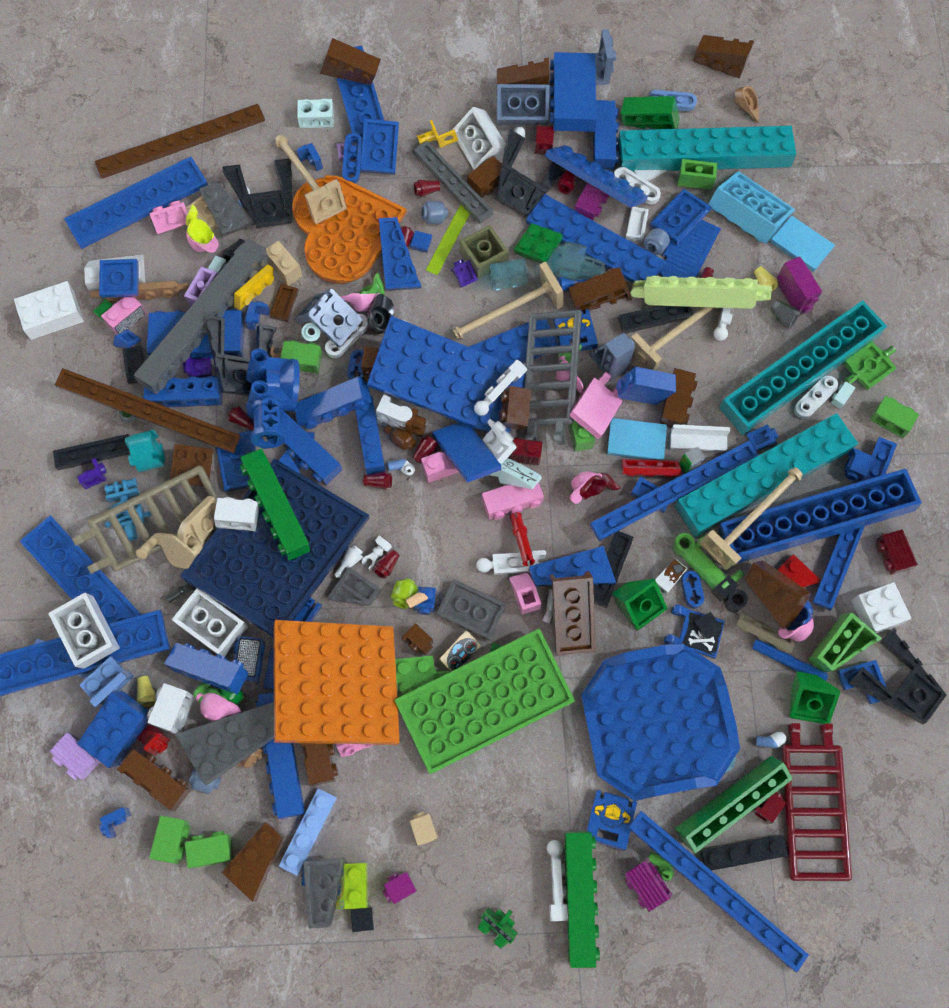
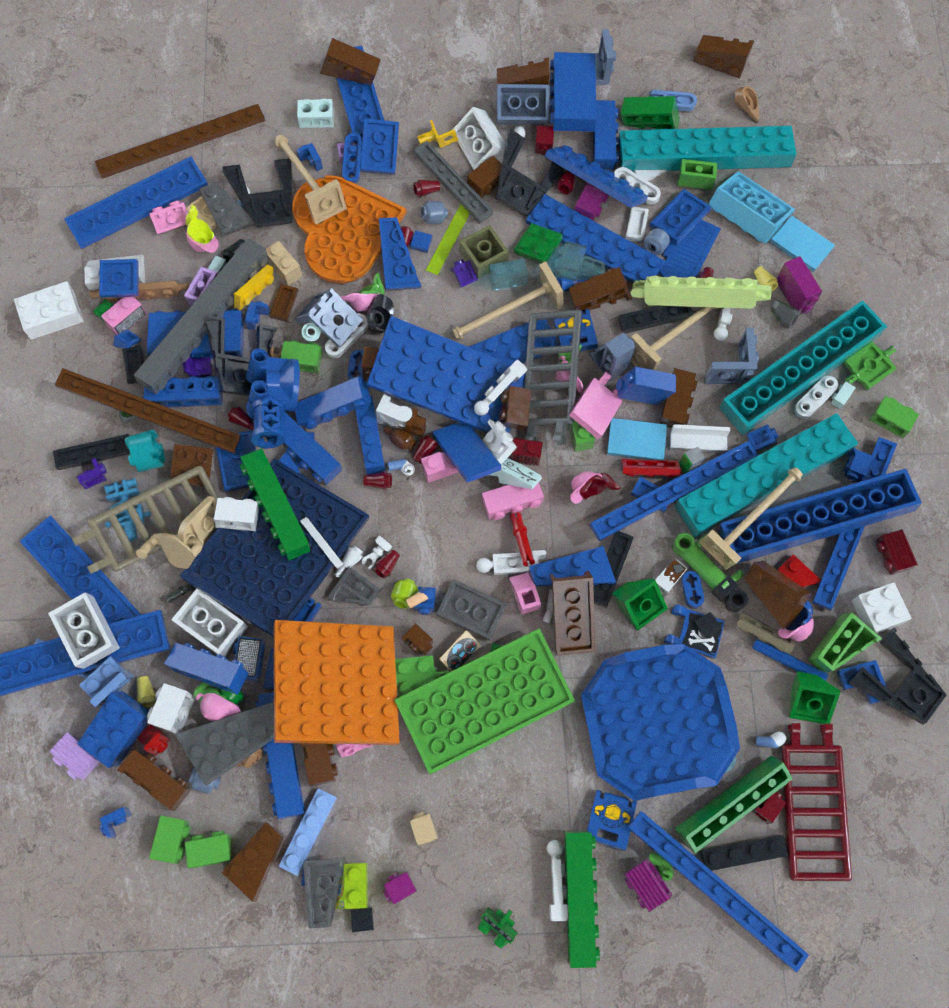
(321, 542): none -> white sticker
(739, 371): none -> sand blue bracket

